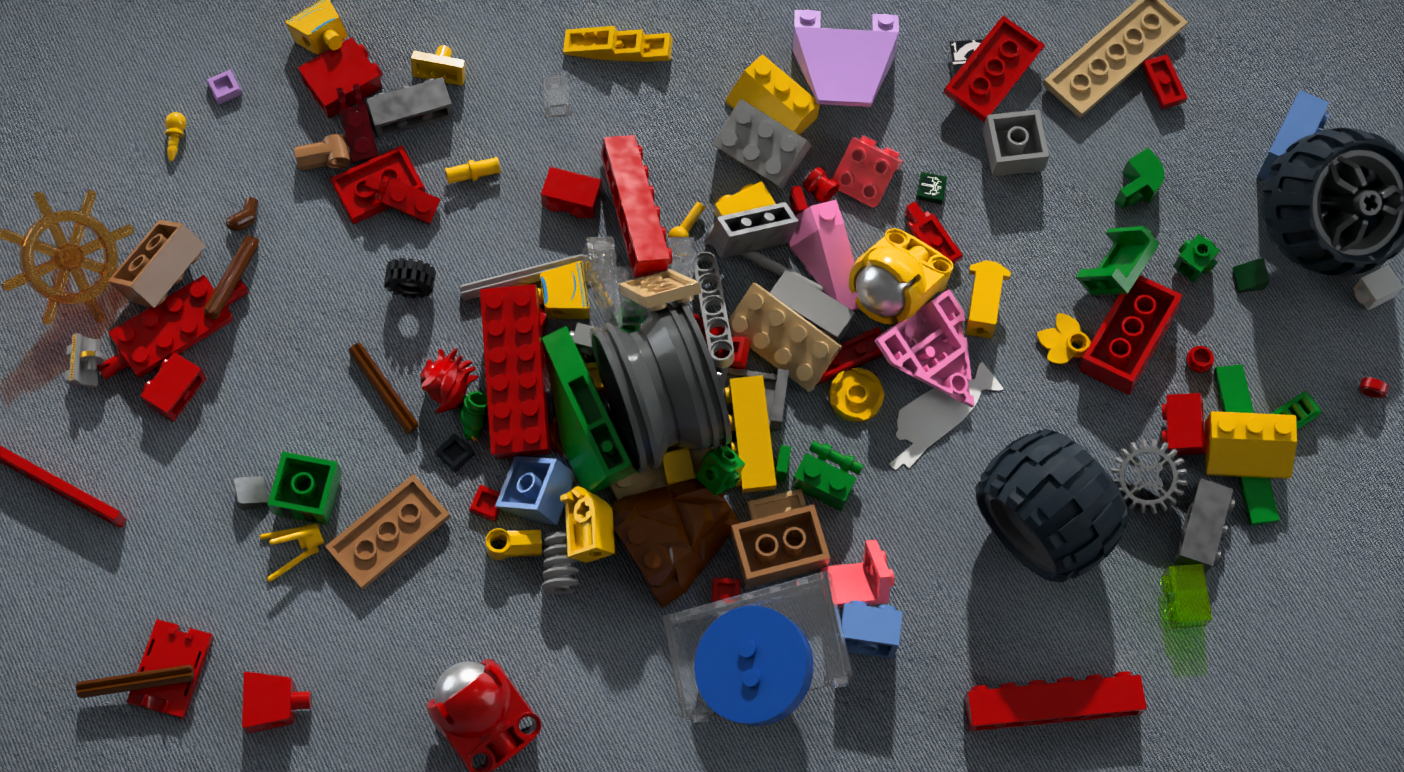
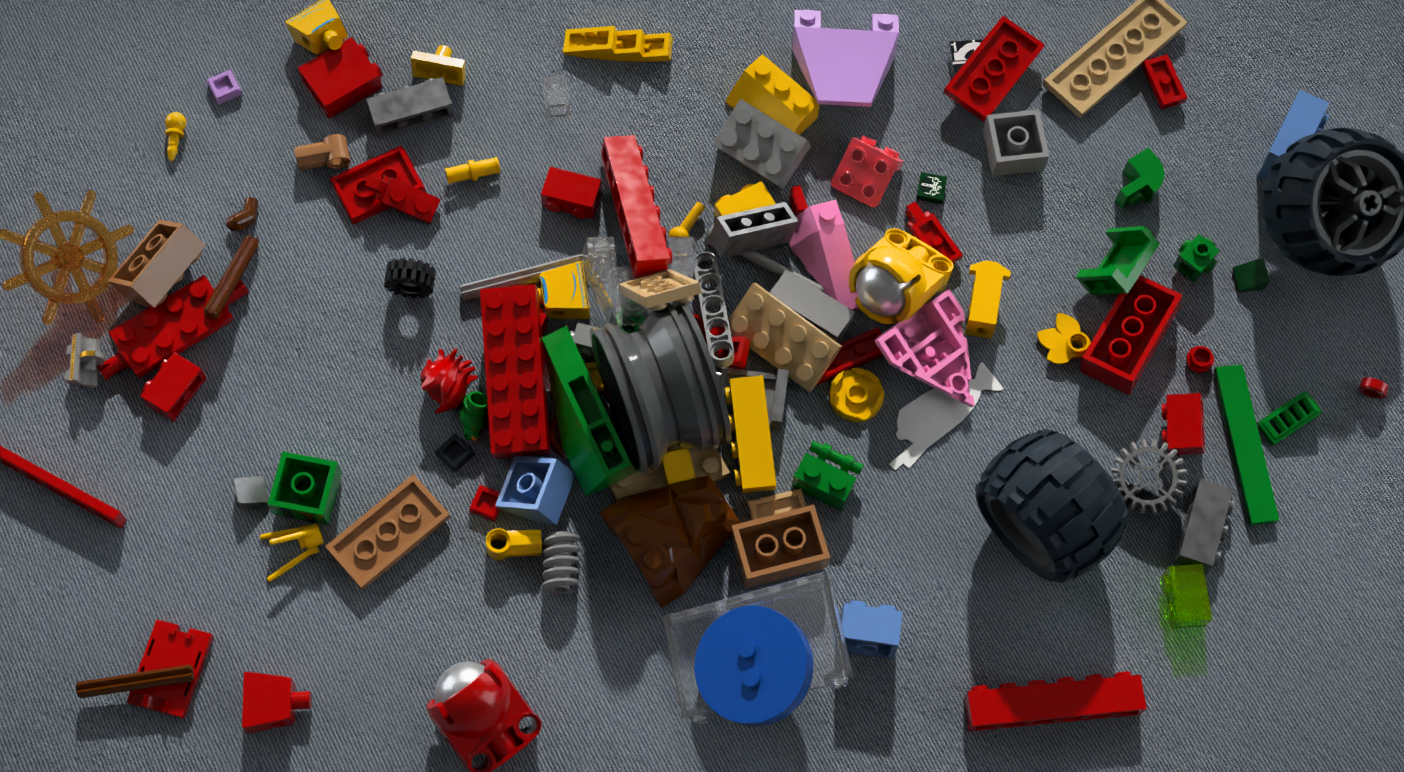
(357, 126): dark red hinge -> none
(383, 388): reddish brown axle -> none
(588, 525): yellow piece -> none
(720, 470): green brick -> none
(725, 588): red tile -> none
(782, 463): green tile -> none
(820, 185): red wheel -> none
(863, 581): coral bracket -> none
(1250, 444): yellow slope -> none
(1377, 287): white brick -> none

